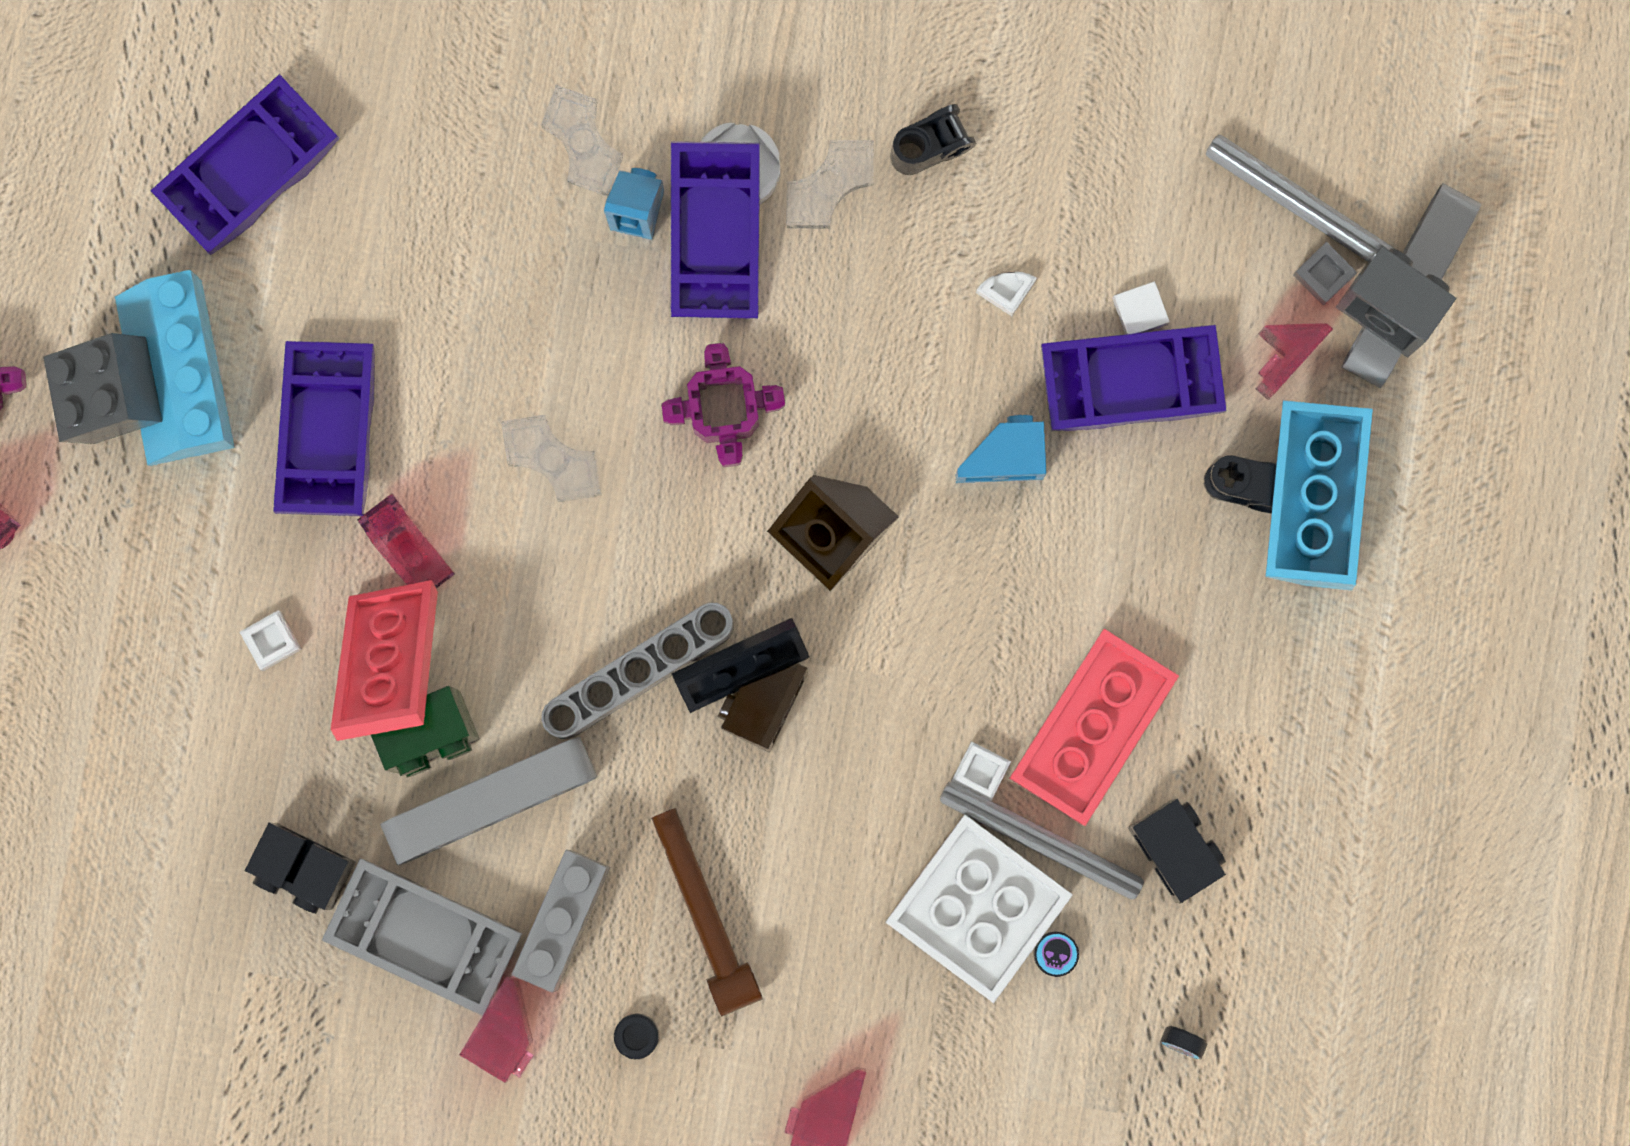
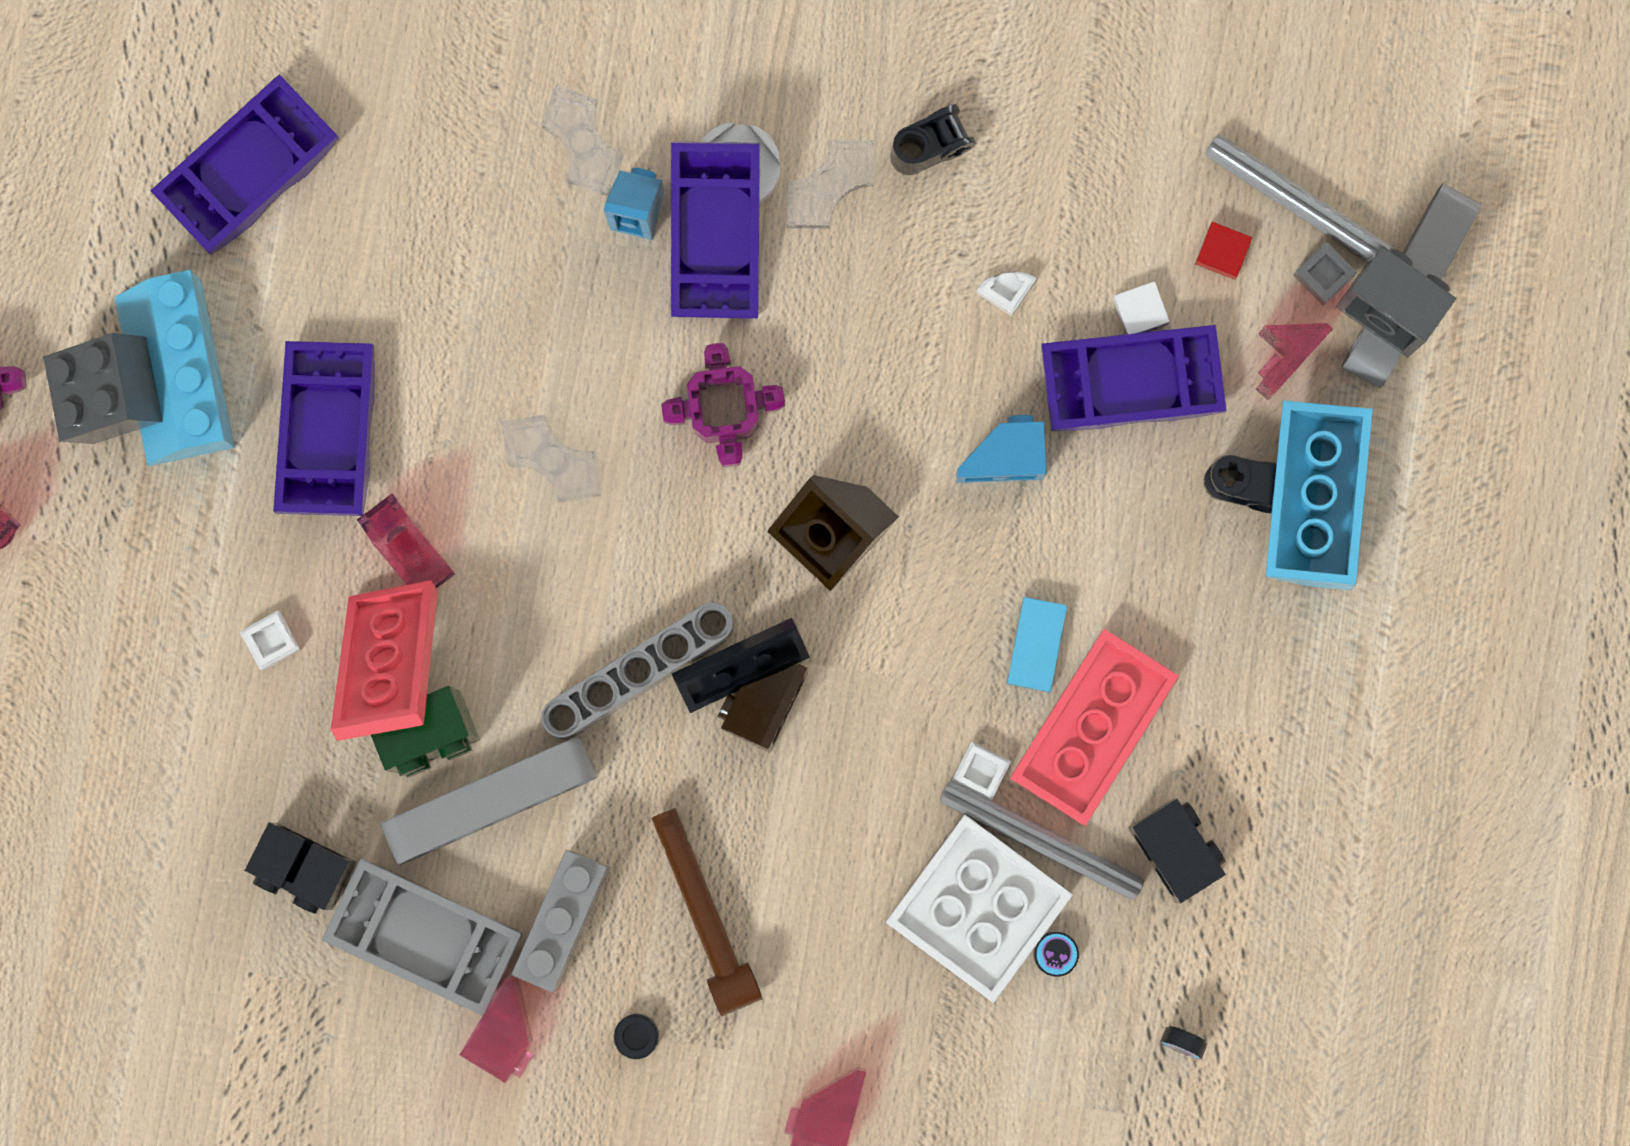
(1036, 644): none -> medium azure tile
(1223, 250): none -> red tile

